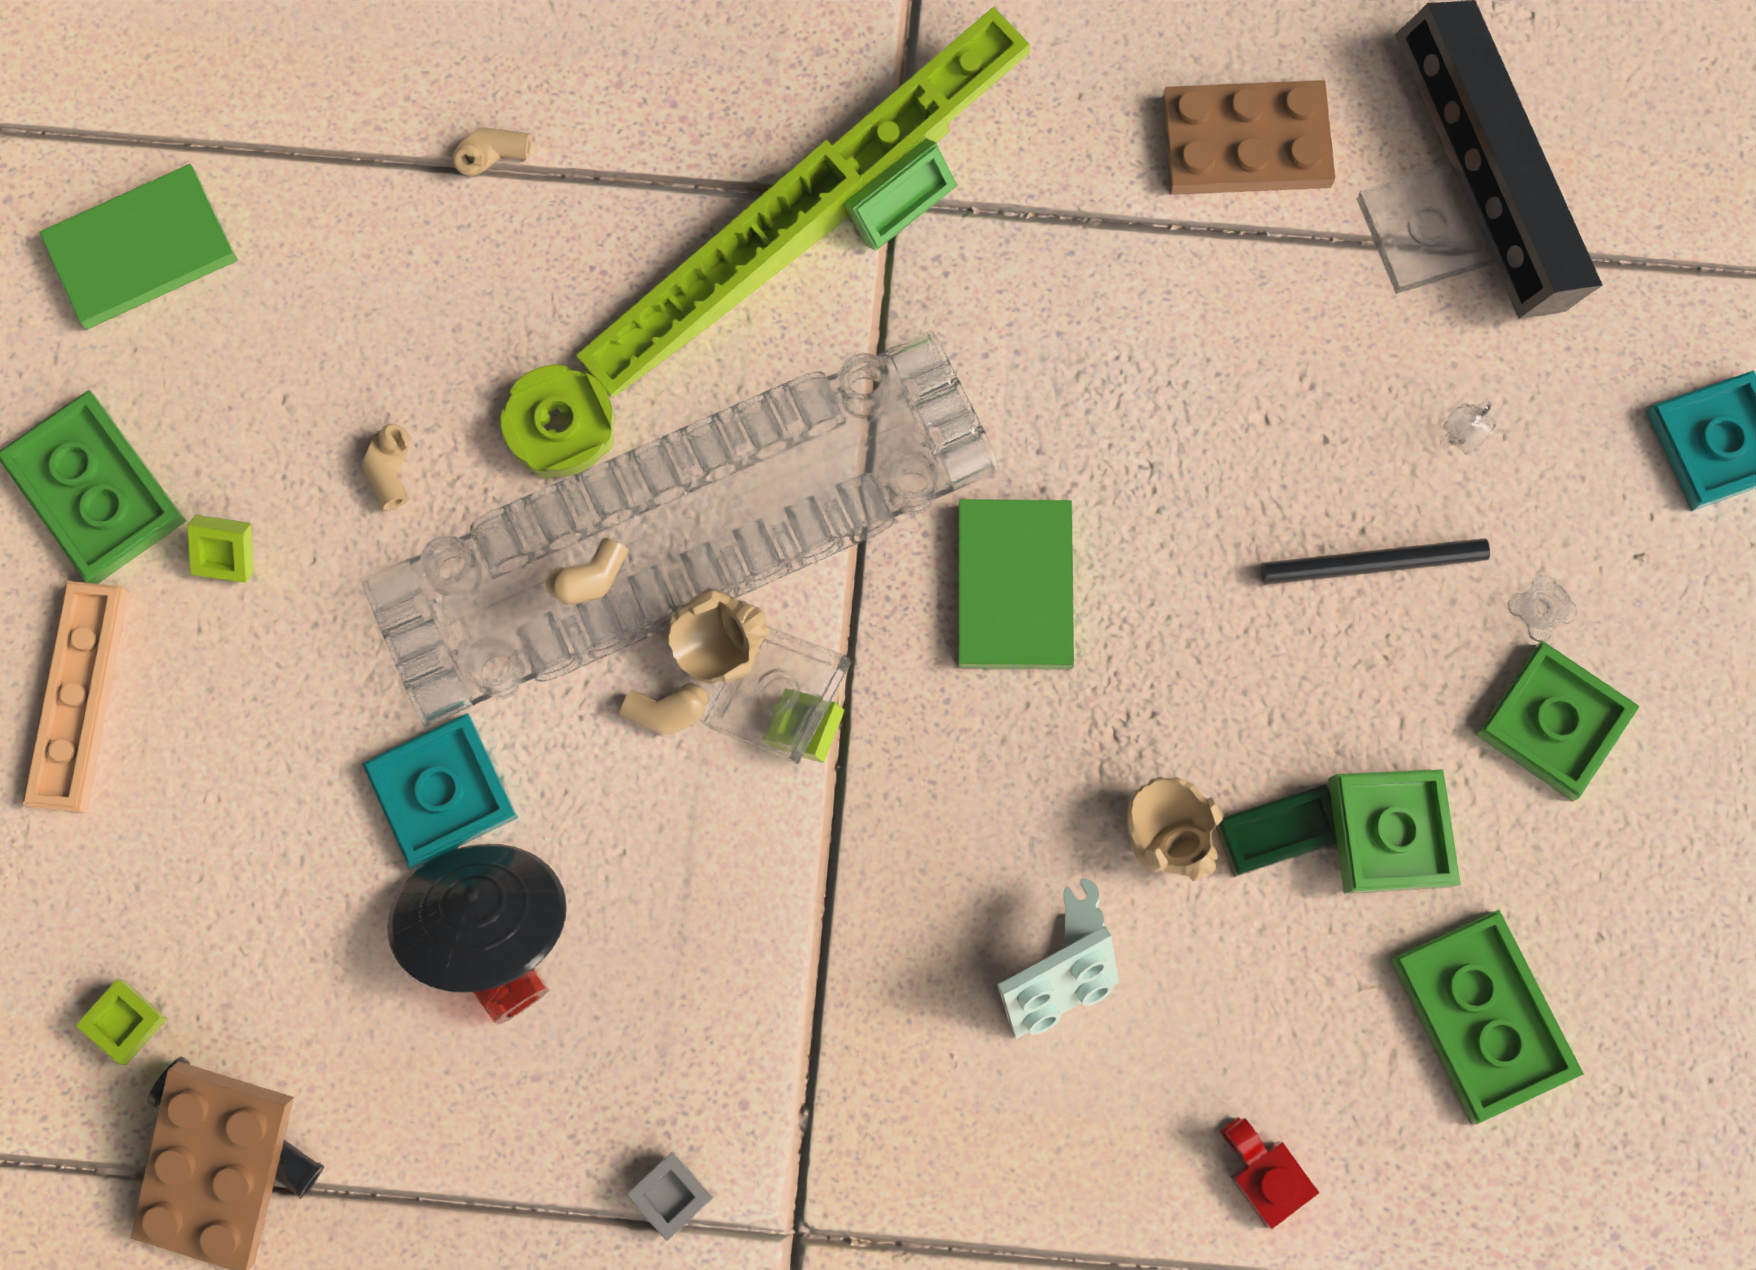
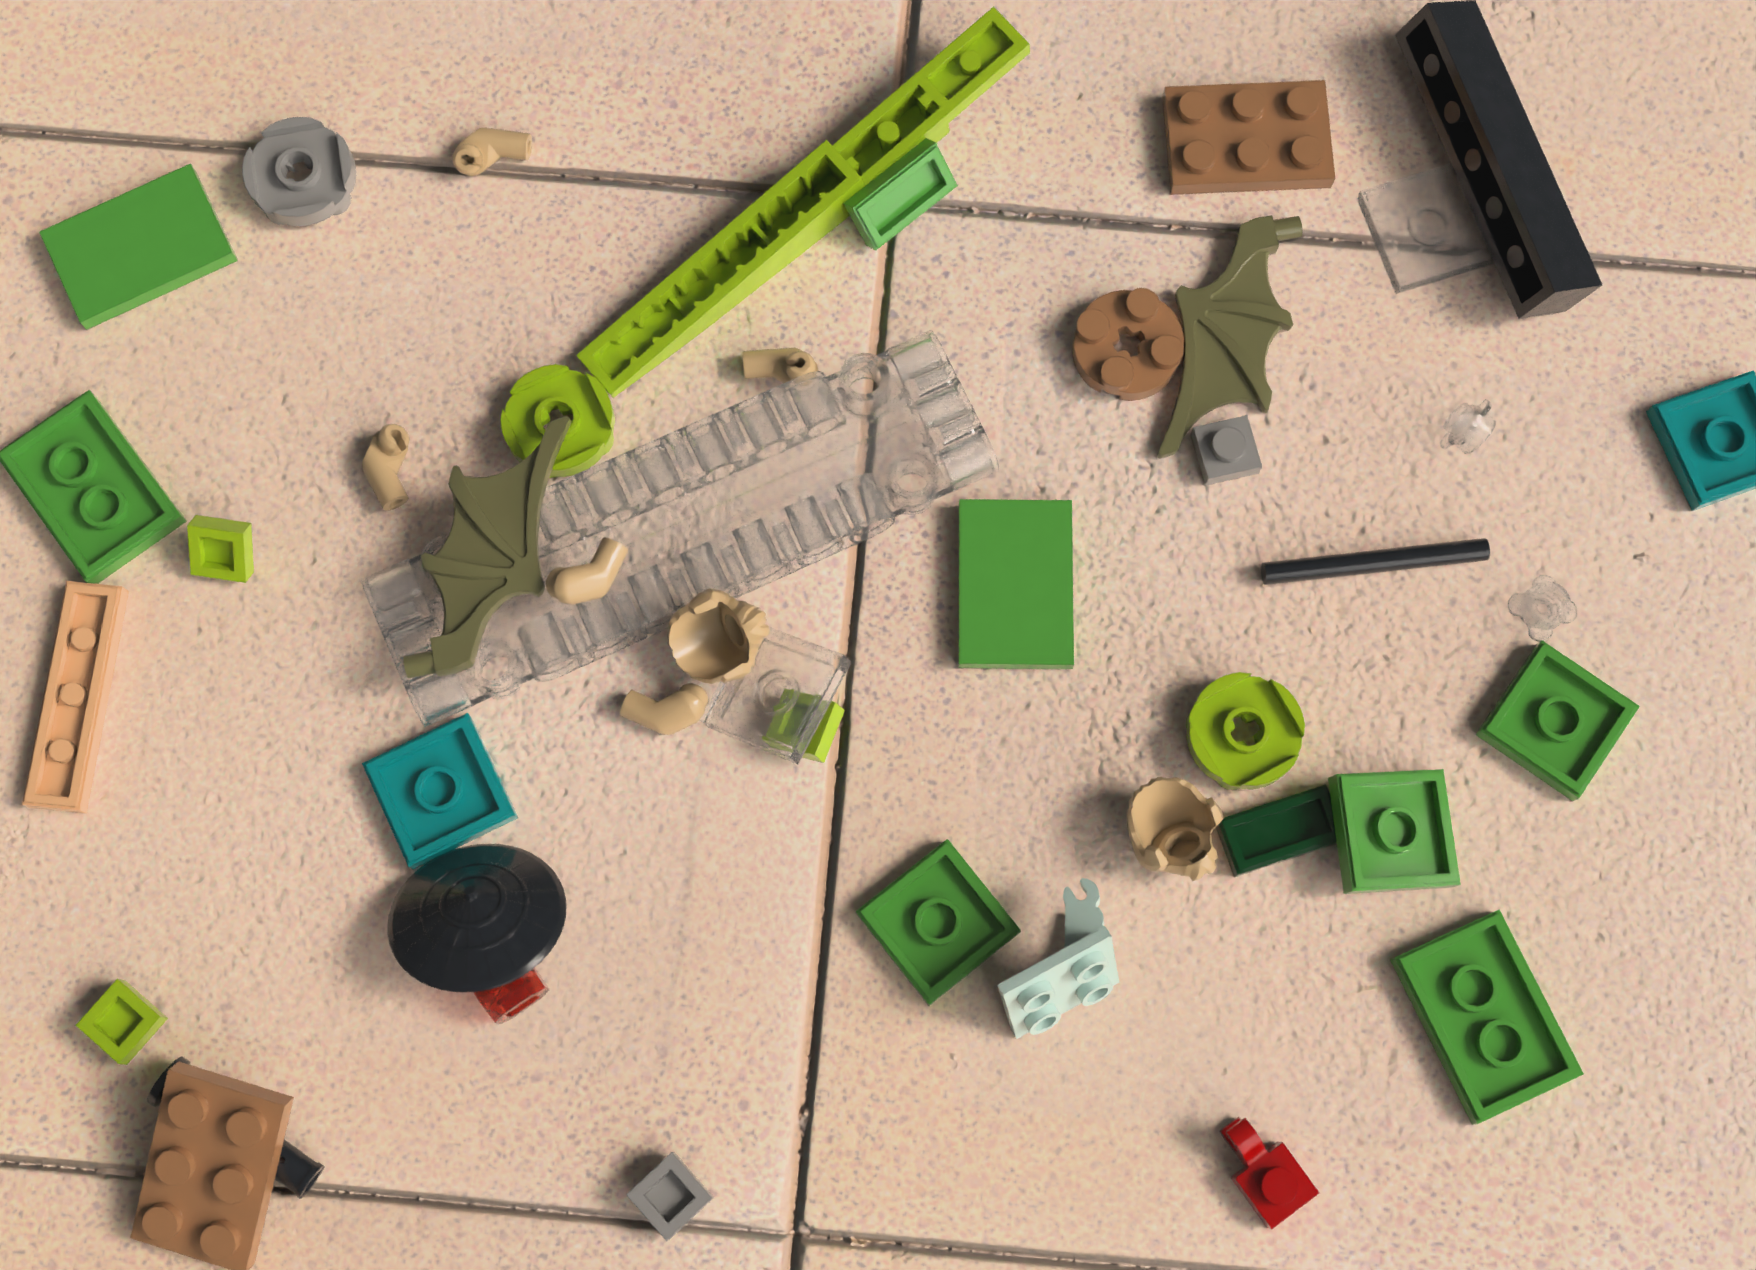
(305, 201): none -> light grey plate
(487, 553): none -> olive animal
(779, 363): none -> tan arm
(938, 922): none -> bright green tile
(1138, 315): none -> medium nougat plate
(1226, 450): none -> light grey plate
(1230, 330): none -> olive animal
(1252, 699): none -> lime plate

